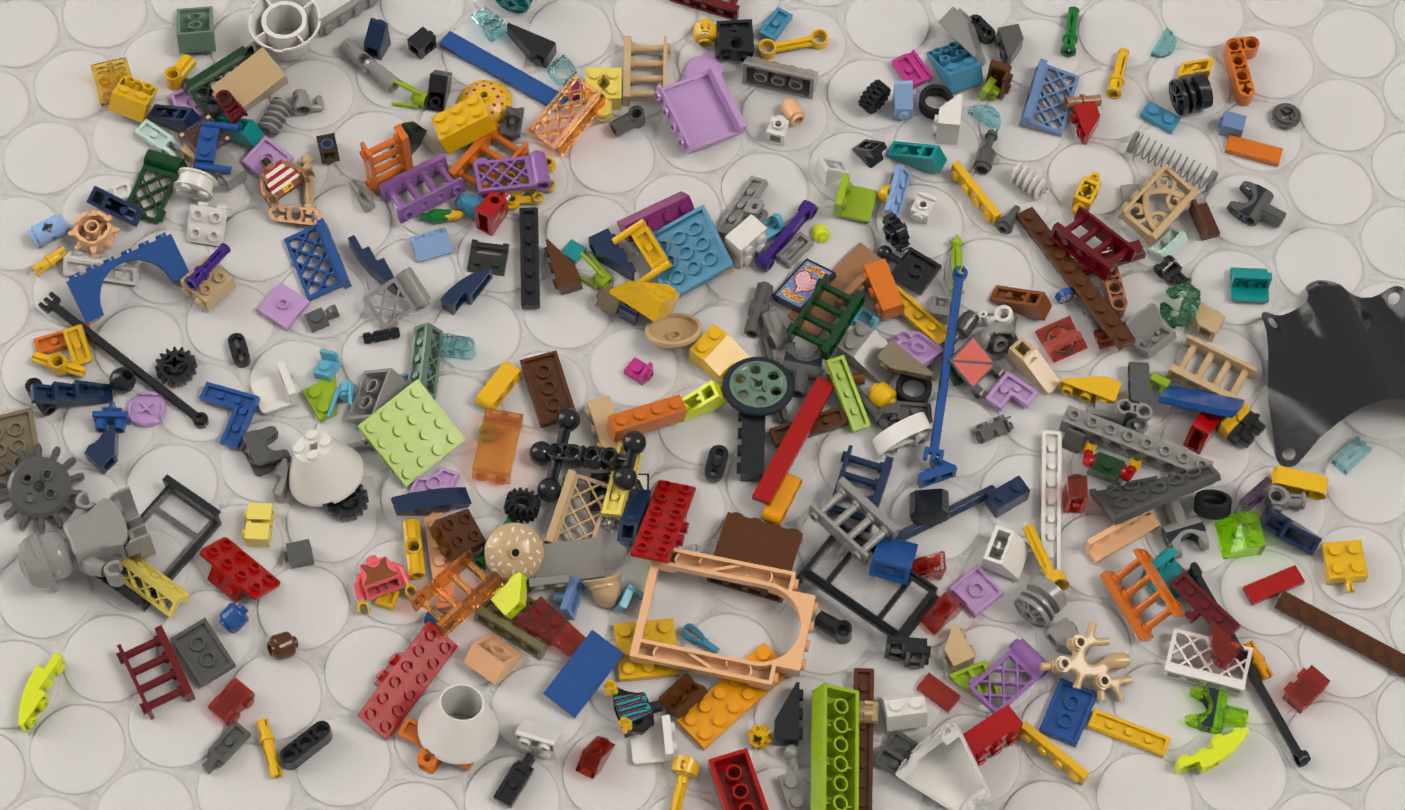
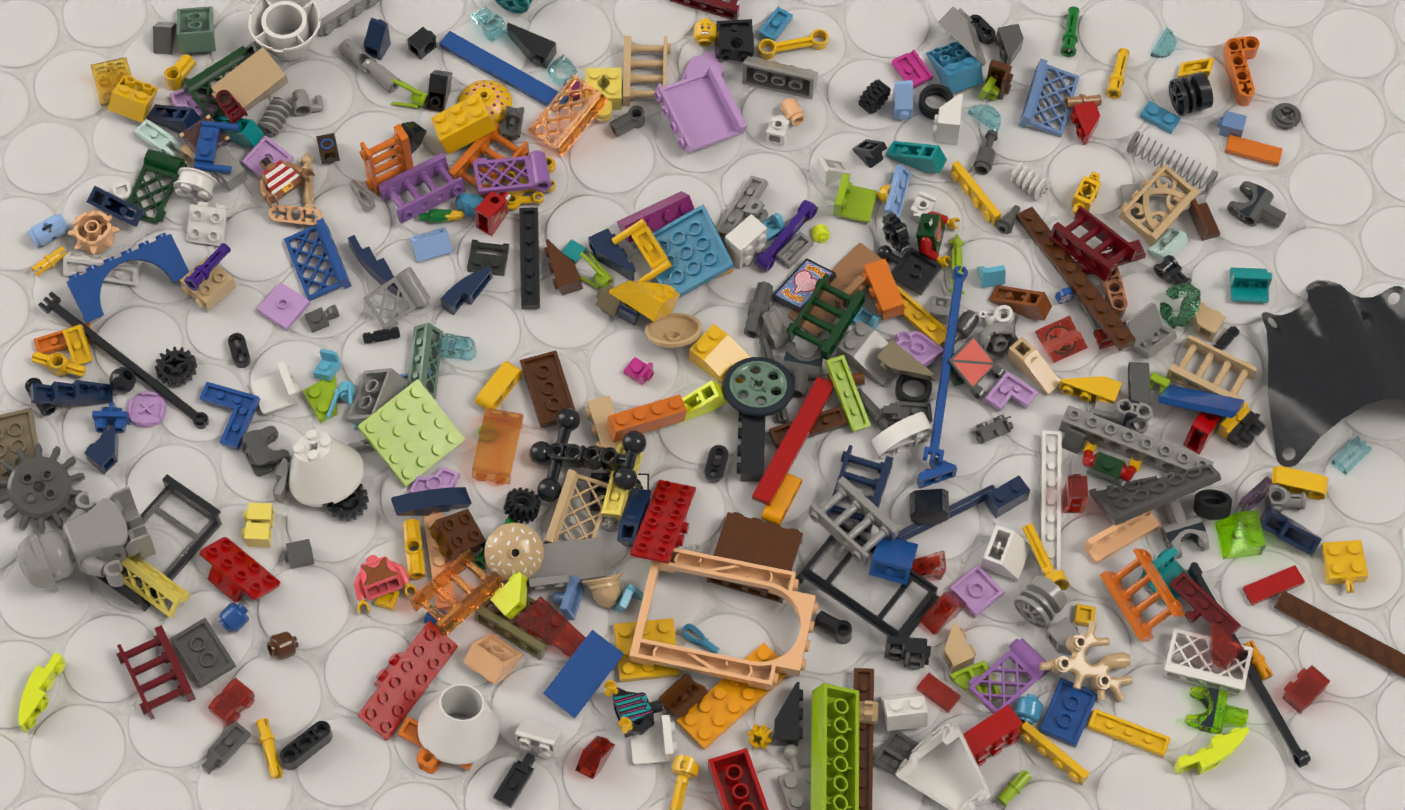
(163, 37): none -> dark grey slope
(882, 394): yellow head -> none
(931, 233): none -> torso
(991, 276): none -> medium azure tile
(1014, 787): none -> lime axle
(1029, 709): none -> dark azure head
(1084, 614): none -> yellow tile
(1227, 338): none -> black axle

